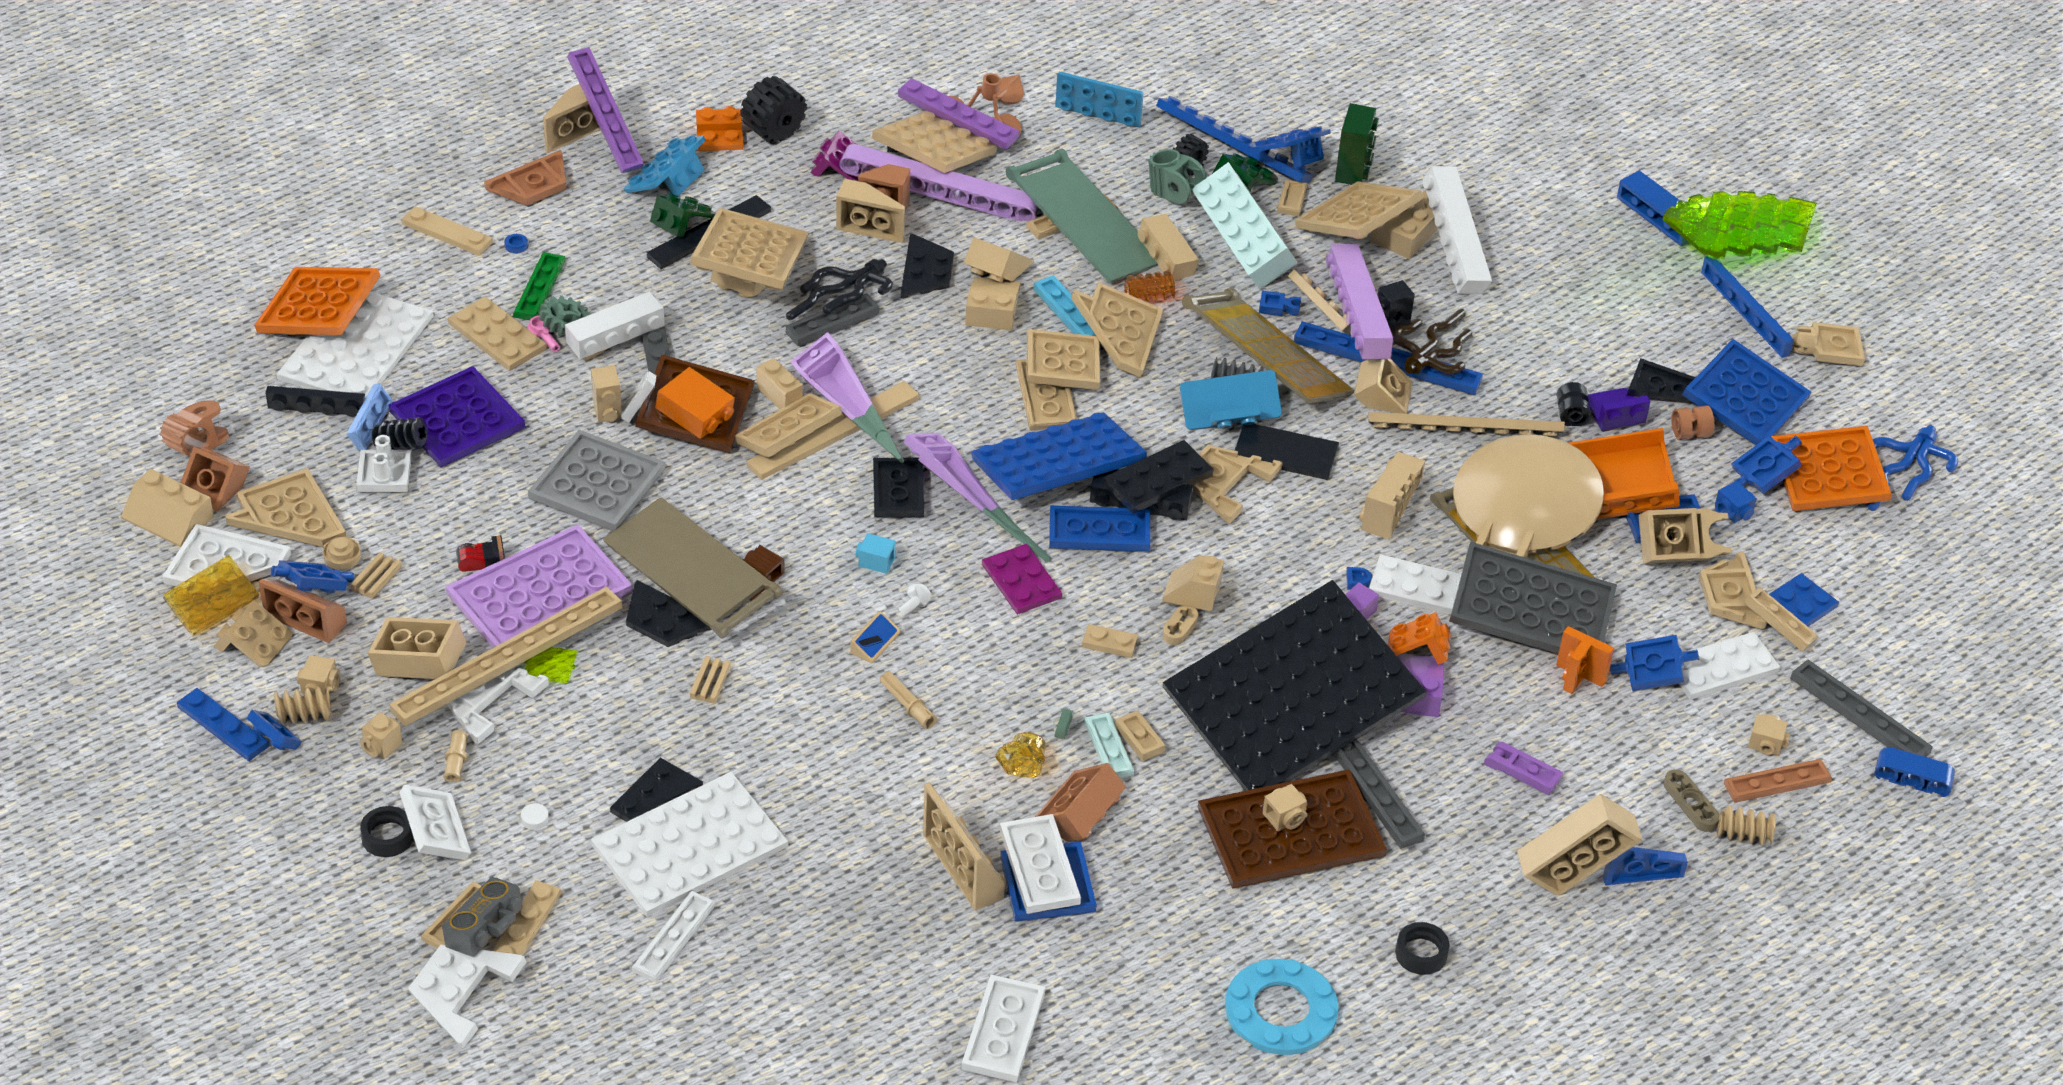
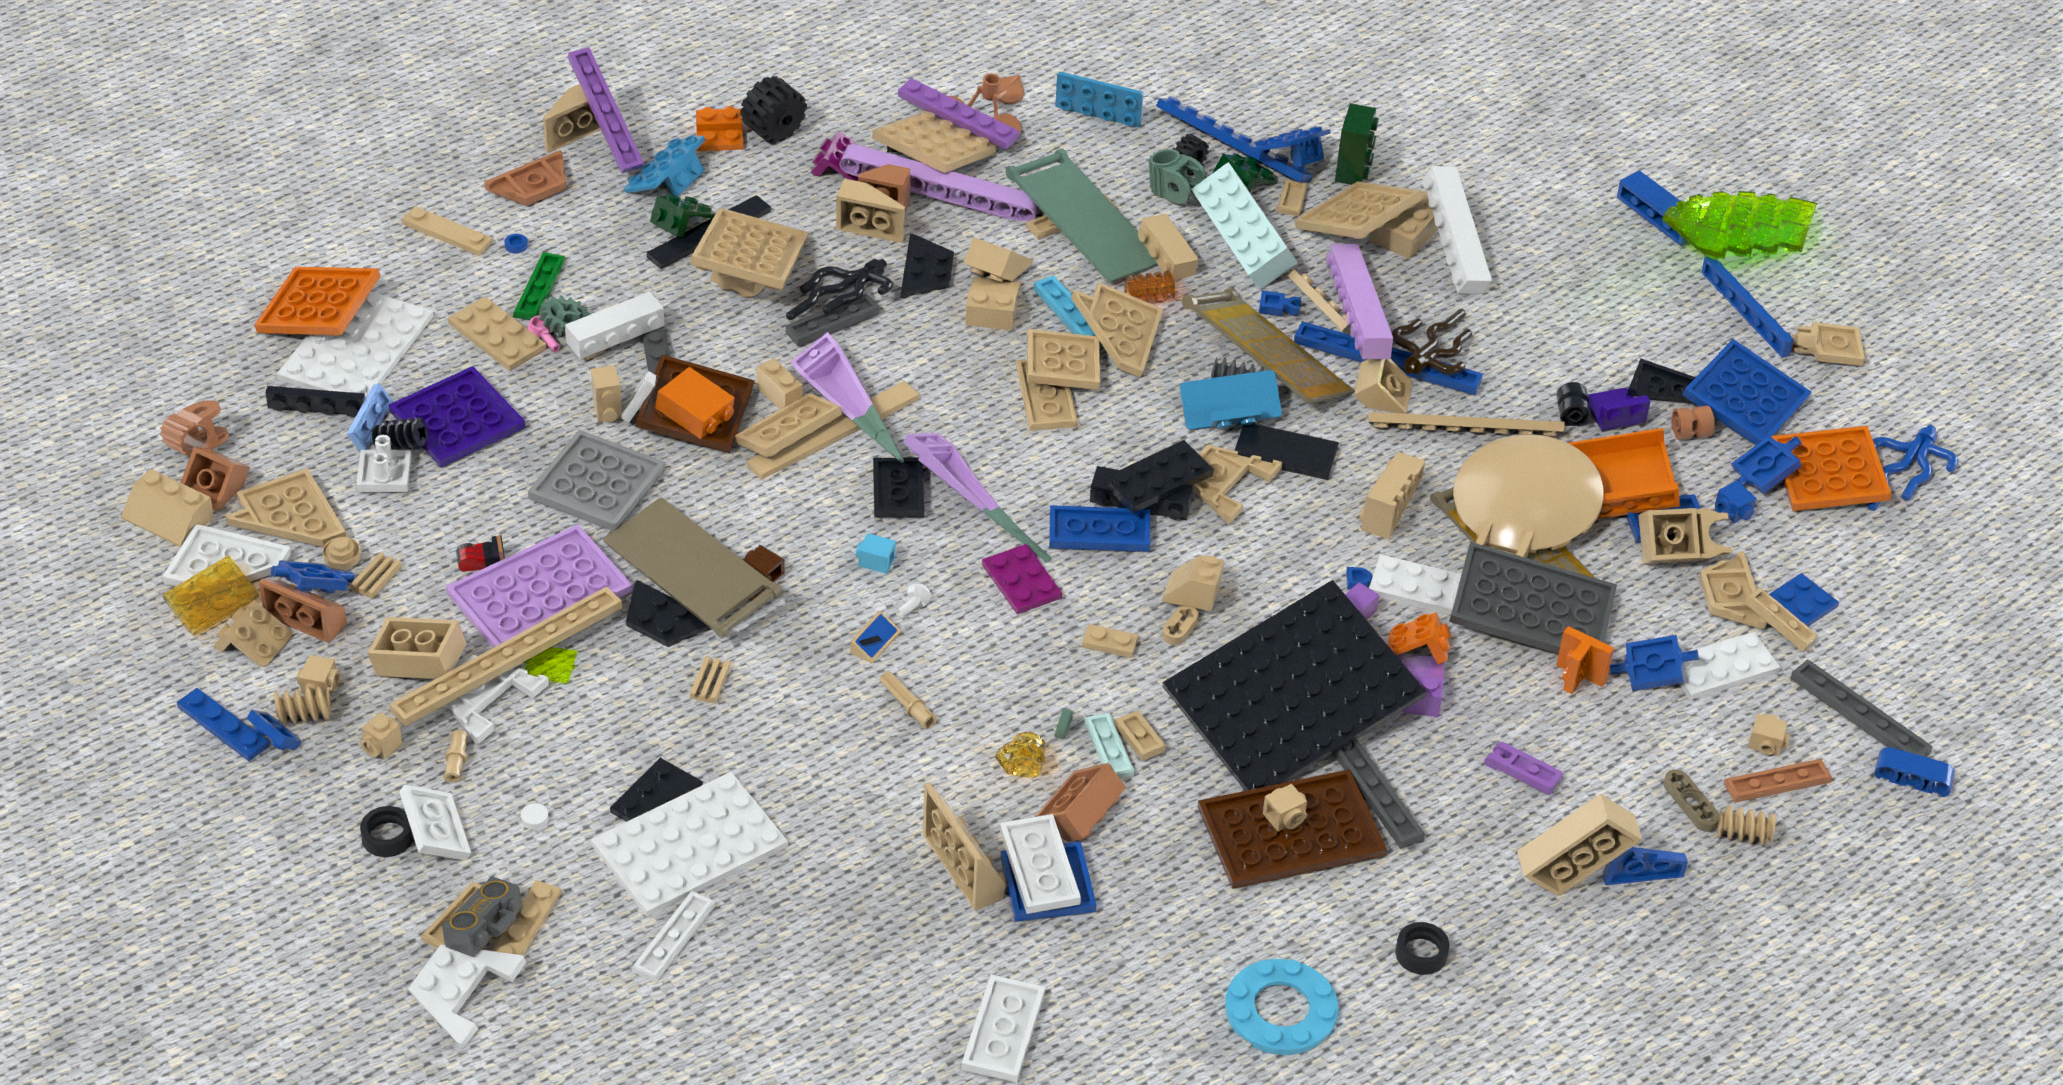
(1058, 455): blue plate -> none
(1396, 303): black brick -> none

